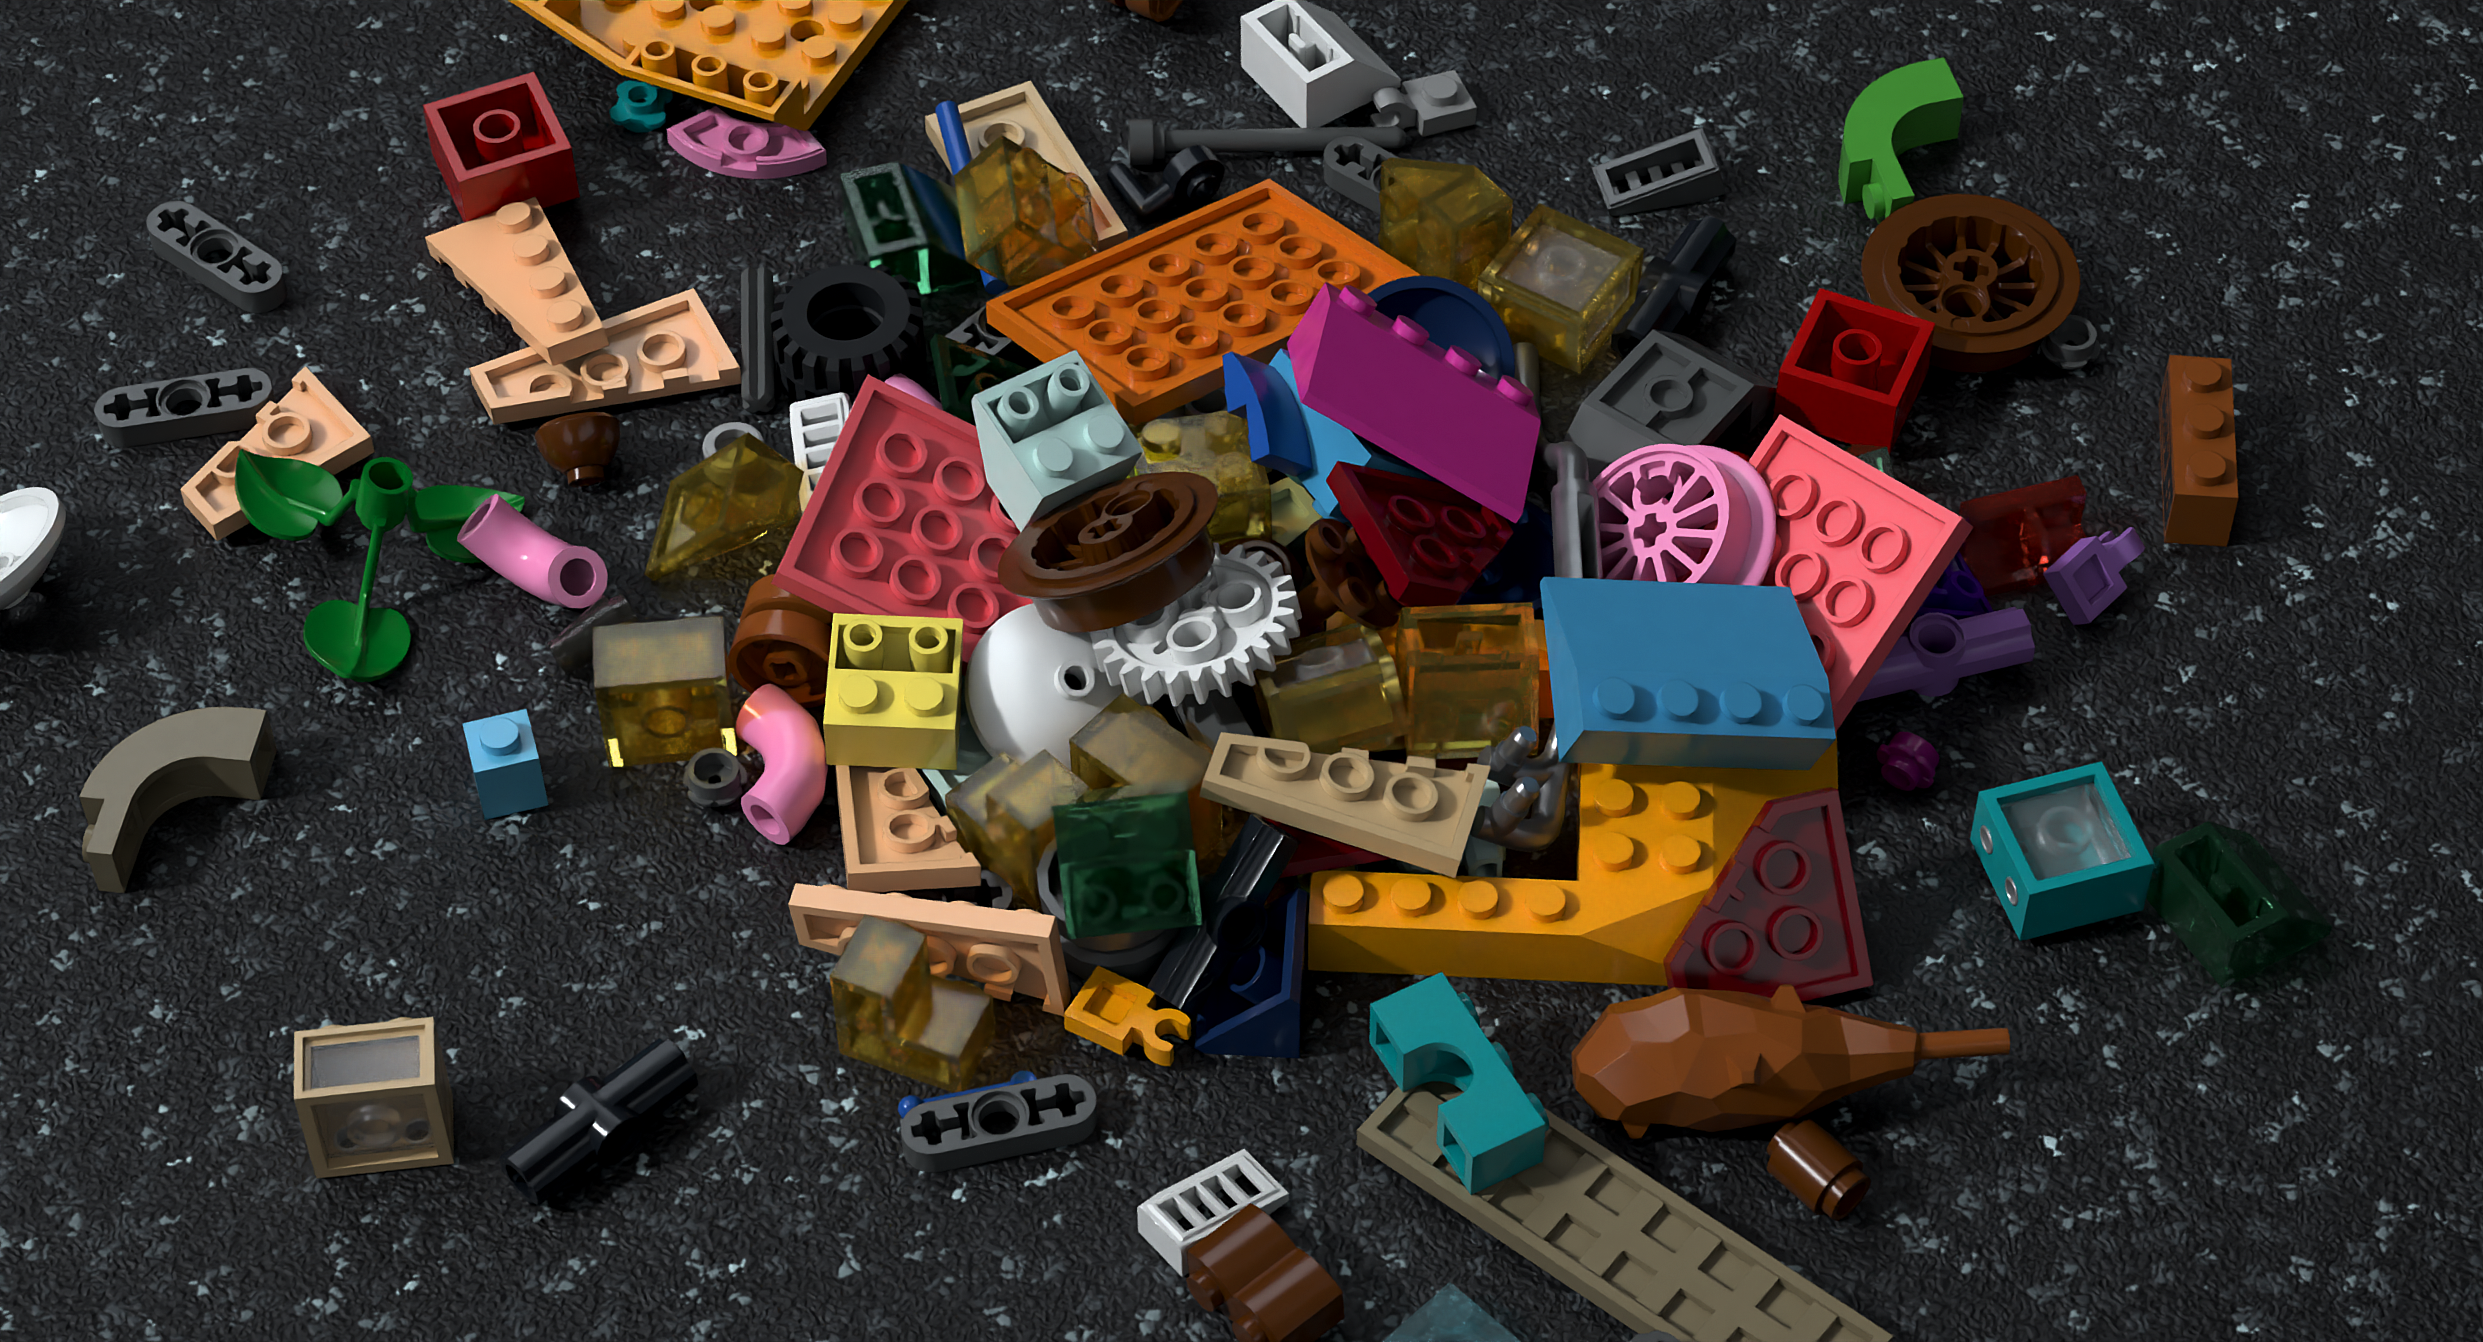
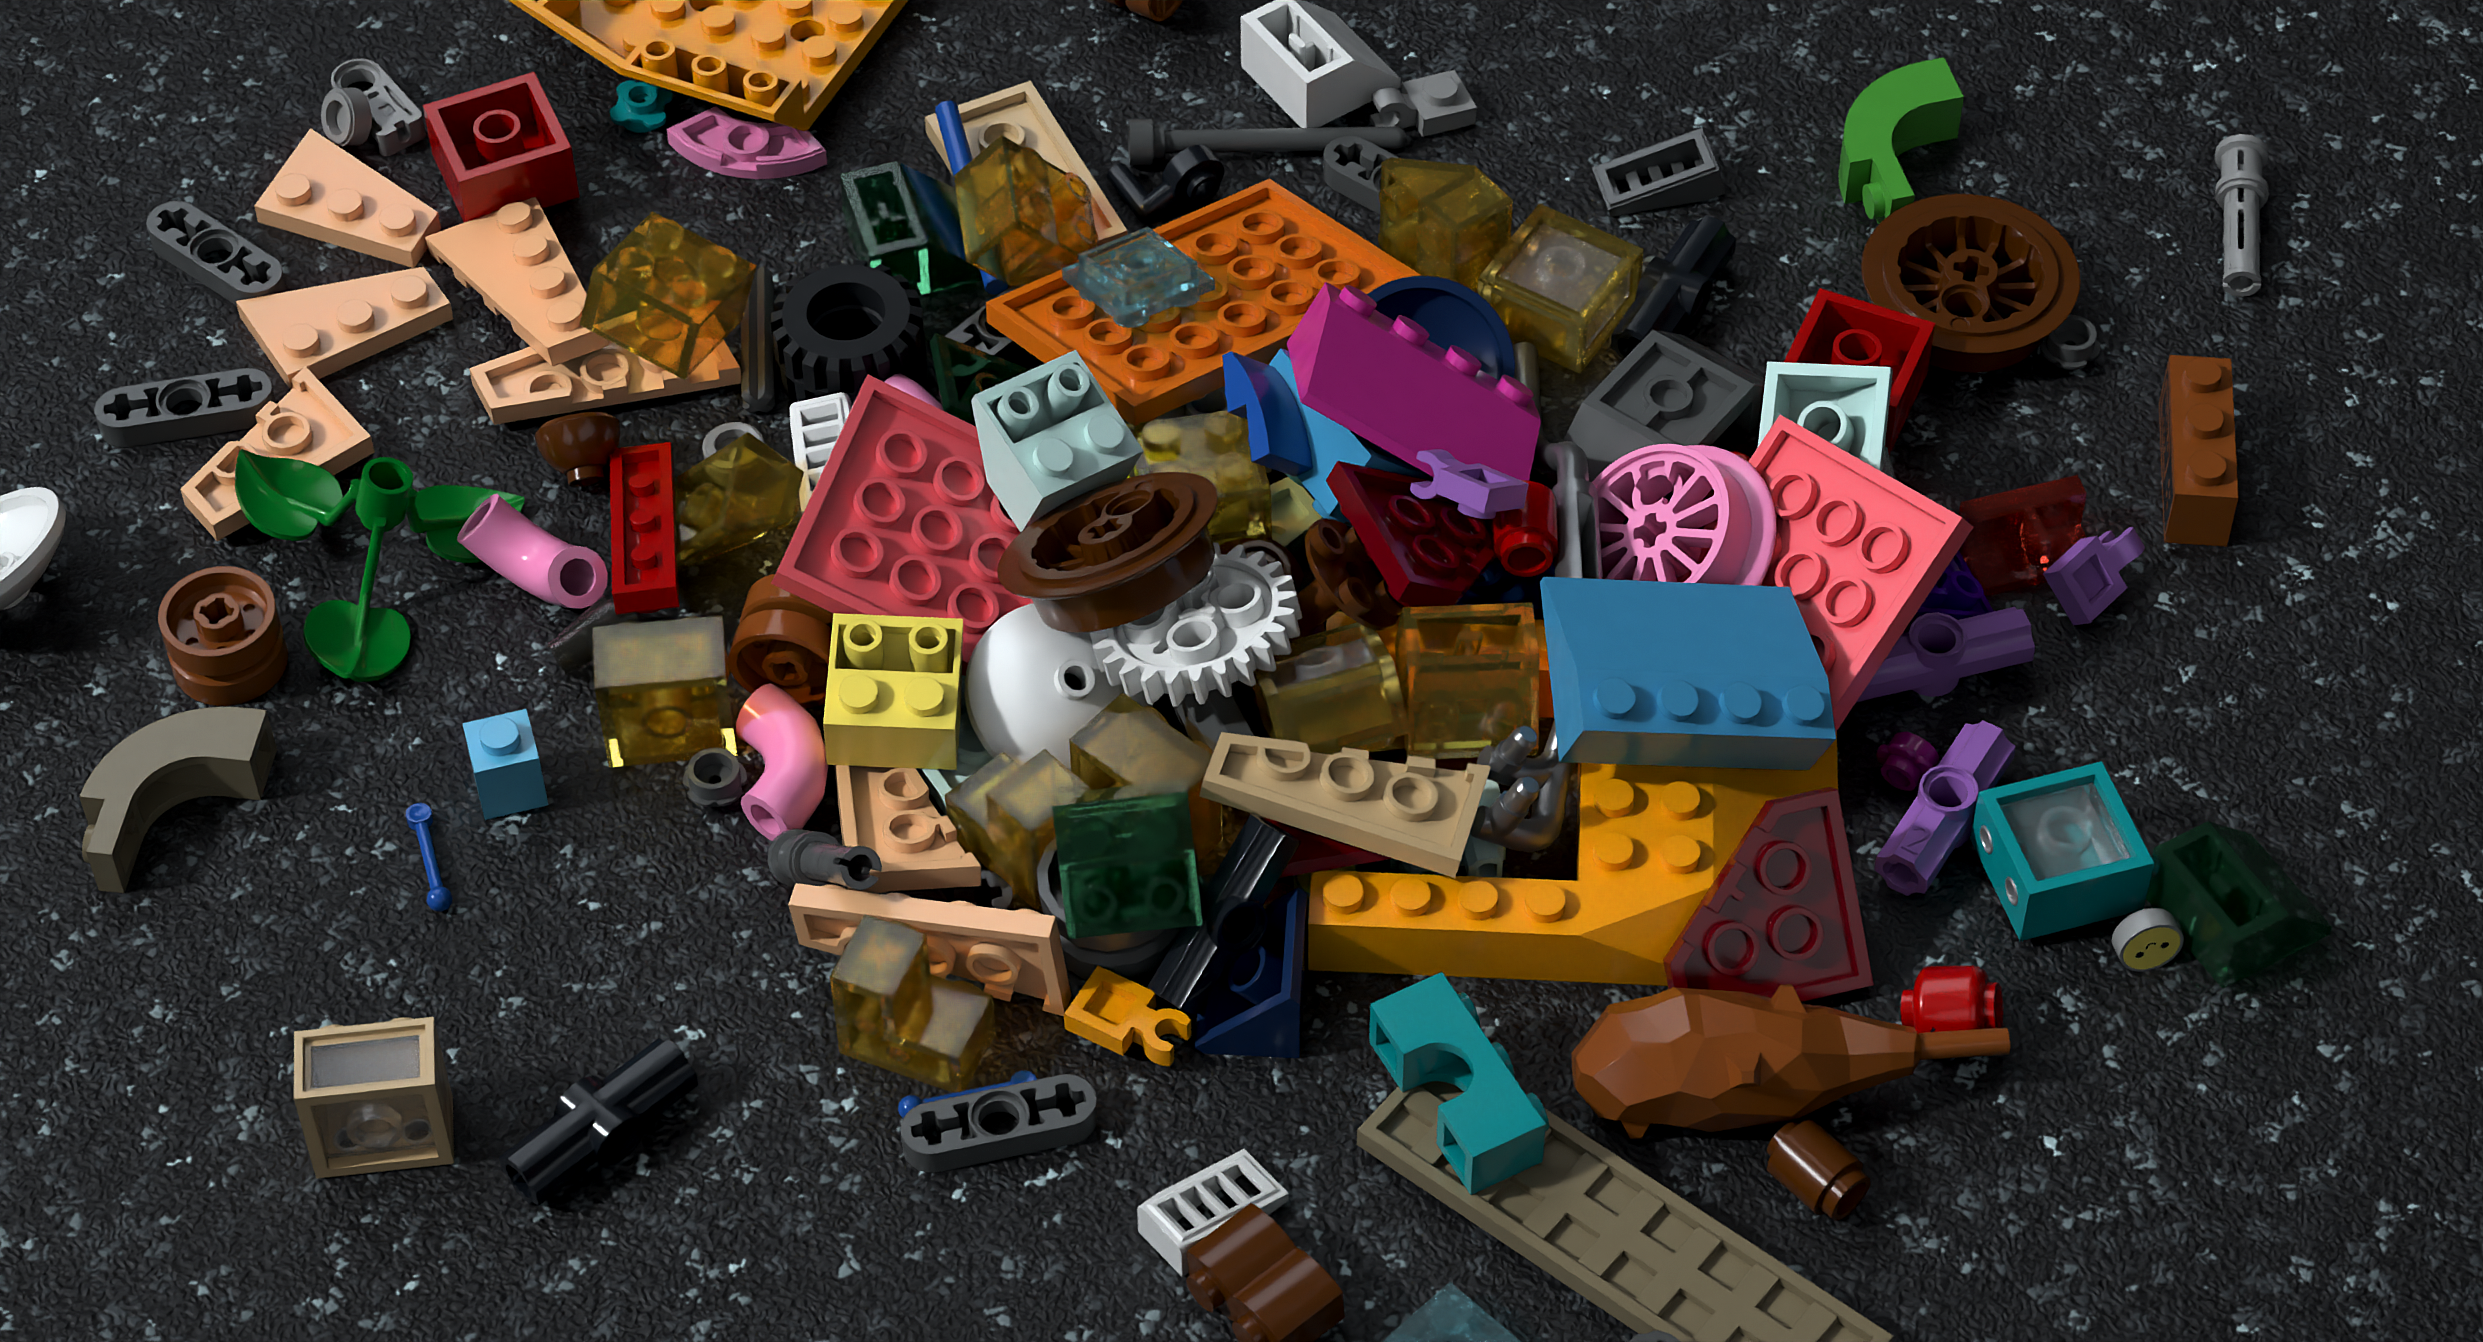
(223, 635): none -> dark orange wheel
(343, 320): none -> light nougat wing
(346, 116): none -> light grey tile
(346, 204): none -> light nougat wing
(395, 117): none -> light grey piece
(420, 818): none -> blue hinge
(643, 529): none -> red plate
(667, 295): none -> clear yellow brick
(820, 860): none -> dark grey pin
(1137, 277): none -> clear light blue piece
(1474, 486): none -> medium lavender plate
(1529, 535): none -> red brick
(1833, 401): none -> light aqua slope
(1944, 808): none -> medium lavender piece
(1952, 1000): none -> red head
(2147, 939): none -> tile
(2241, 265): none -> light grey pin

